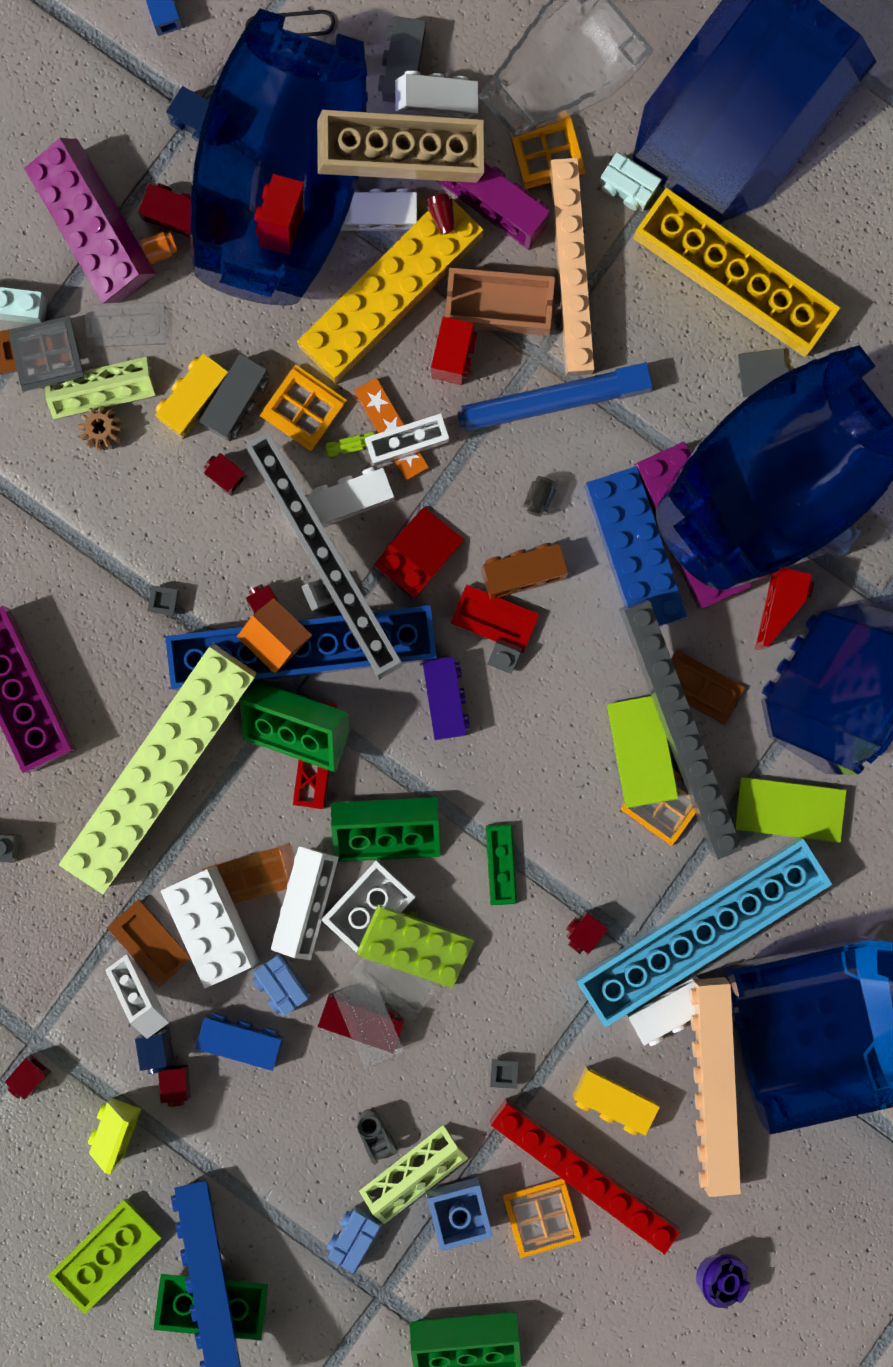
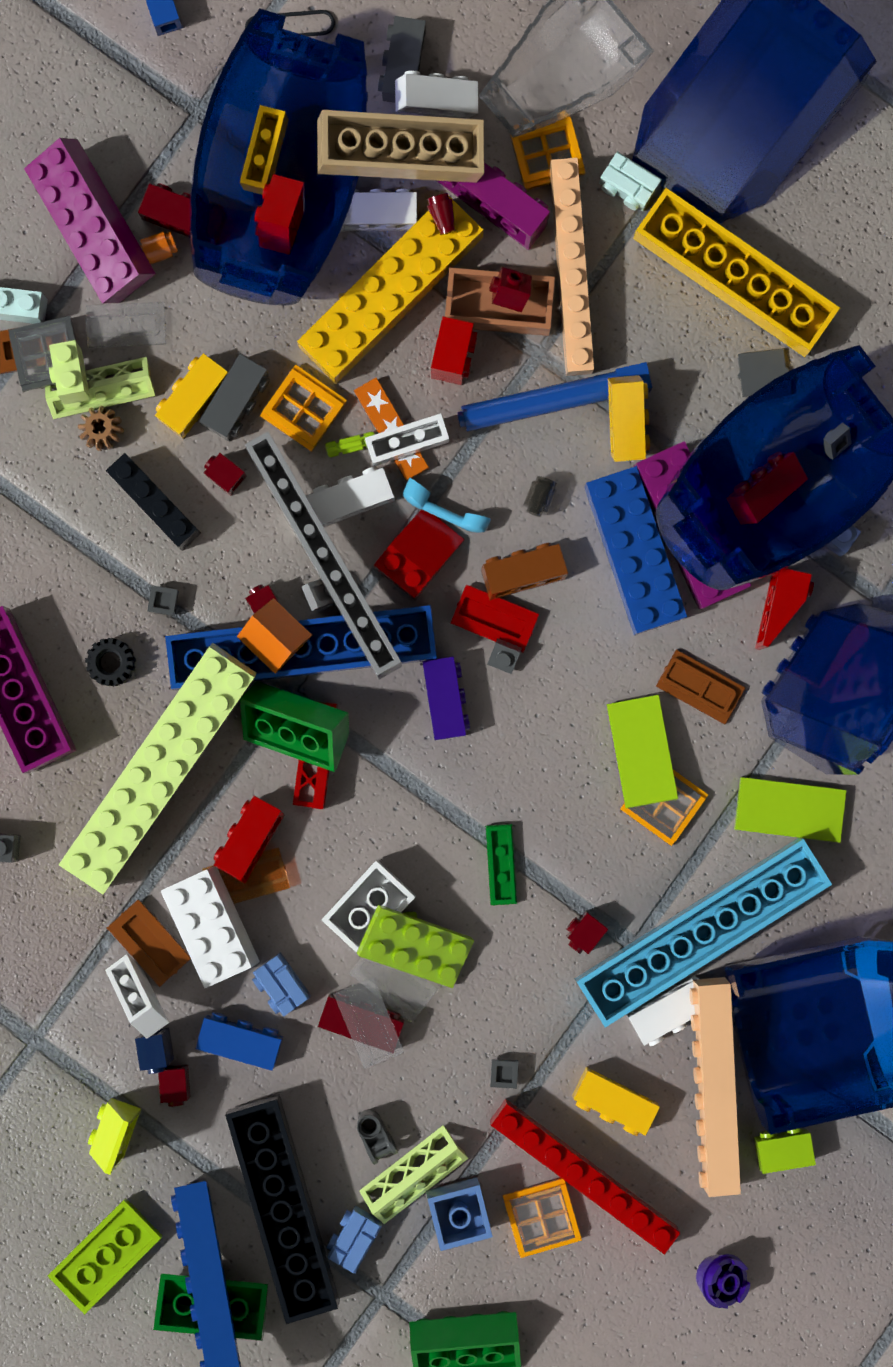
(26, 1077): dark red brick -> none
(69, 372): none -> yellowish green brick
(94, 662): none -> black tyre
(153, 501): none -> black brick
(187, 112): dark blue brick -> none
(248, 839): none -> red brick
(264, 149): none -> yellow brick
(282, 1209): none -> black brick
(304, 903): white brick -> none
(385, 829): green slope -> none
(418, 497): none -> medium azure piece
(511, 289): none -> dark red brick
(628, 418): none -> yellow brick
(680, 728): dark grey brick -> none
(766, 487): none -> dark red brick
(784, 1150): none -> lime brick
(837, 441): none -> dark grey plate

